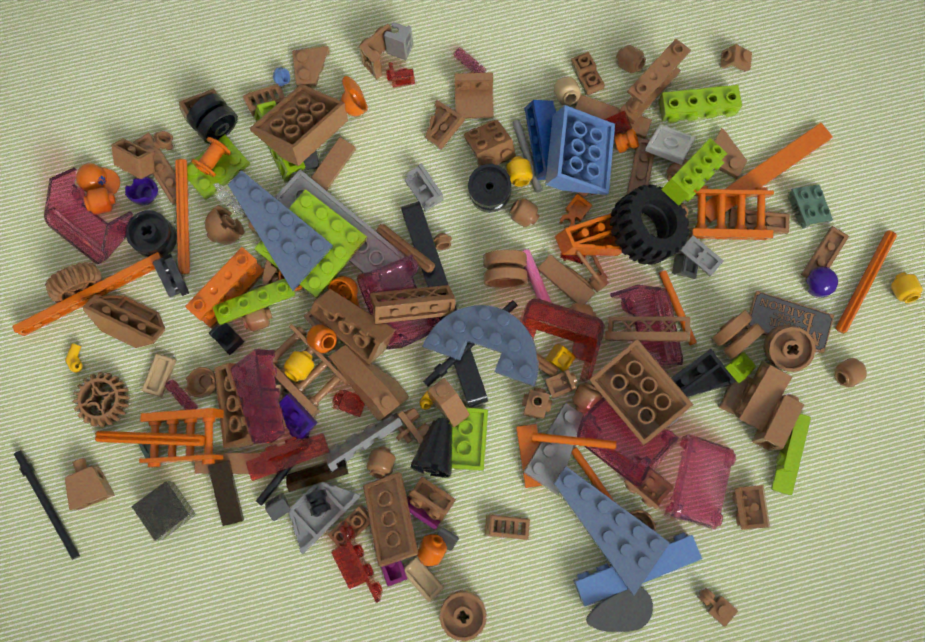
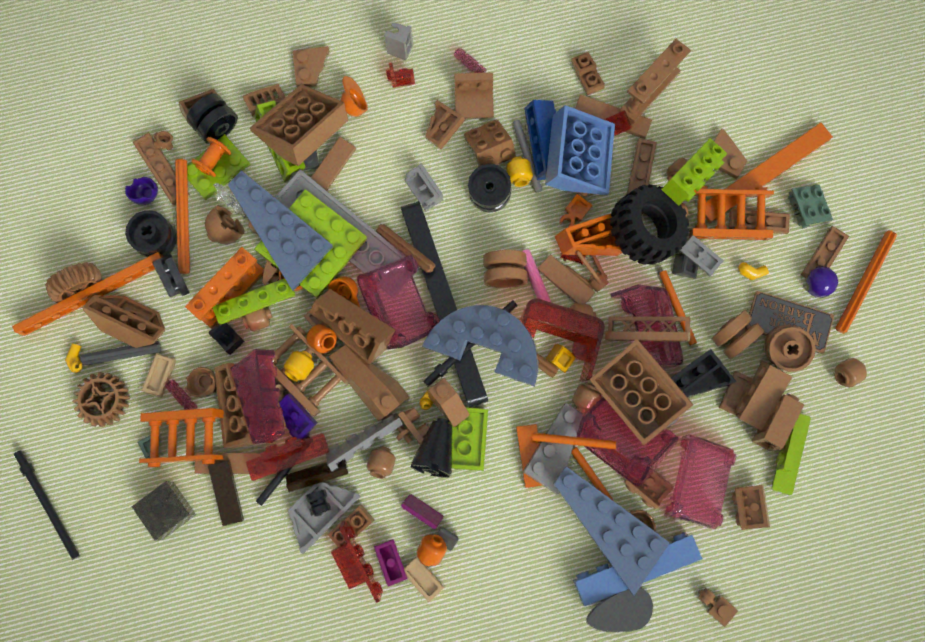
(81, 228): clear pink windscreen -> none
(86, 486): medium nougat torso -> none
(93, 176): orange cap -> none
(99, 201): orange head -> none
(119, 353): none -> dark grey axle
(132, 158): medium nougat brick -> none
(150, 438): orange axle -> none
(277, 507): dark grey slope -> none
(281, 76): medium blue plate -> none
(348, 403): clear red bracket -> none
(371, 49): medium nougat bracket -> none
(390, 519): medium nougat tile -> none
(414, 306): medium nougat fence -> none
(431, 499): medium nougat bracket -> none
(442, 241): medium nougat plate -> none
(465, 628): medium nougat wheel -> none
(489, 527): medium nougat slope -> none
(524, 212): medium nougat head -> none
(533, 410): medium nougat brick -> none
(561, 383): medium nougat bracket -> none
(567, 91): tan head -> none
(626, 140): orange wheel -> none
(630, 59): medium nougat head -> none
(670, 144): white plate -> none
(700, 103): lime brick -> none
(737, 57): medium nougat bracket -> none
(741, 367): lime plate -> none
(752, 273): none -> yellow arm
(906, 287): yellow head -> none

